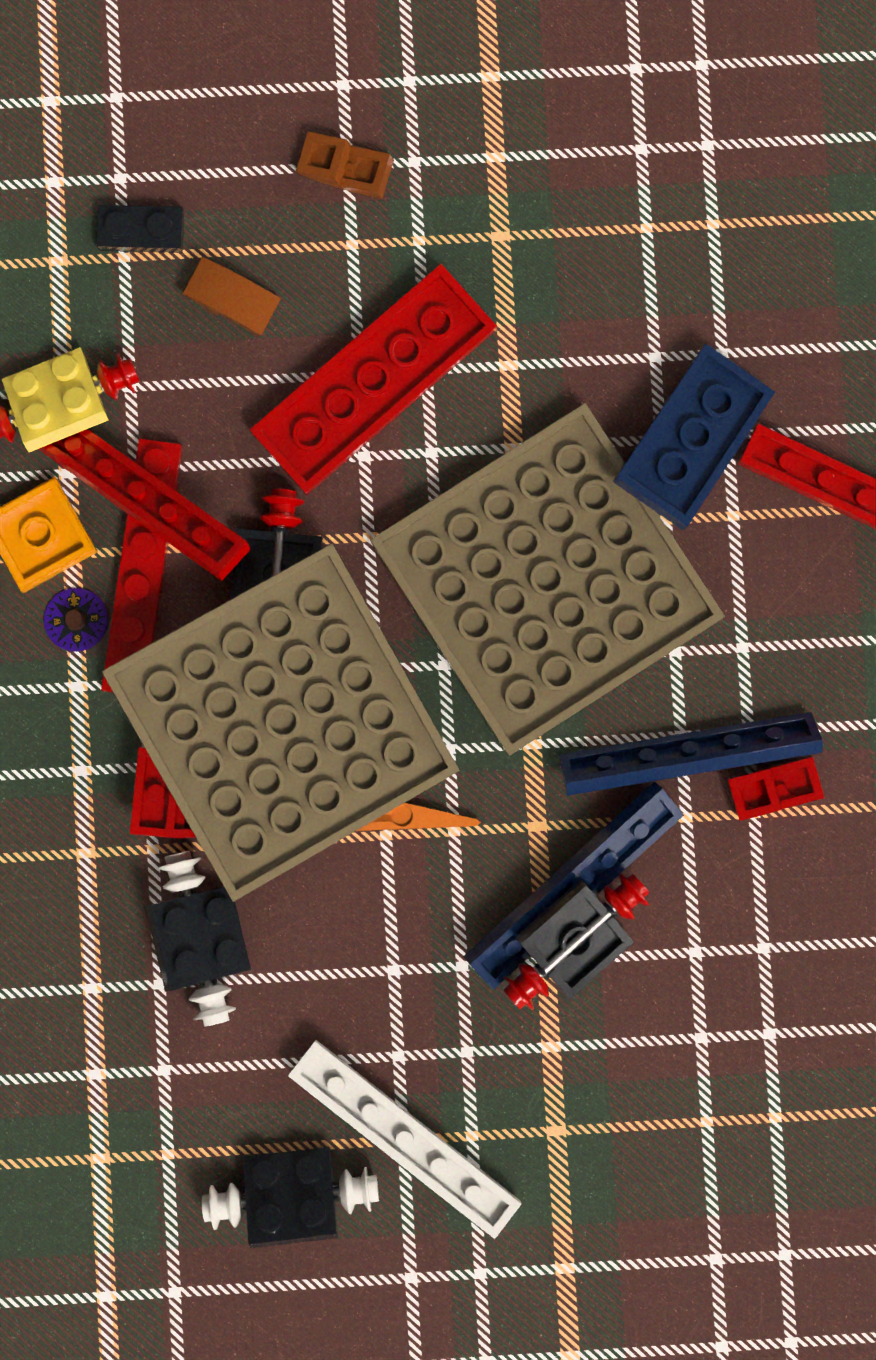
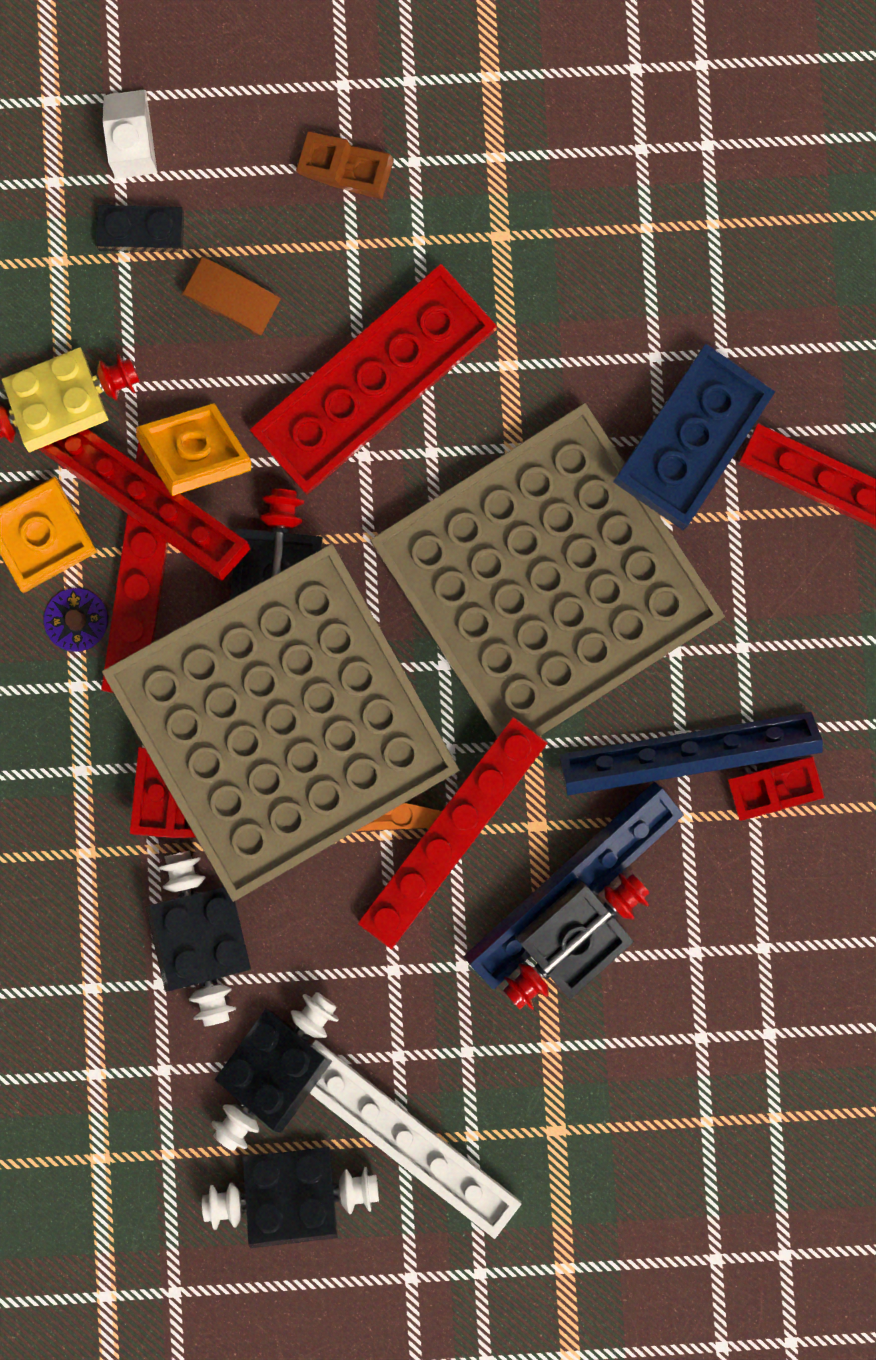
(128, 134): none -> white slope
(193, 449): none -> light orange tile
(273, 1071): none -> black plate
(452, 833): none -> red plate

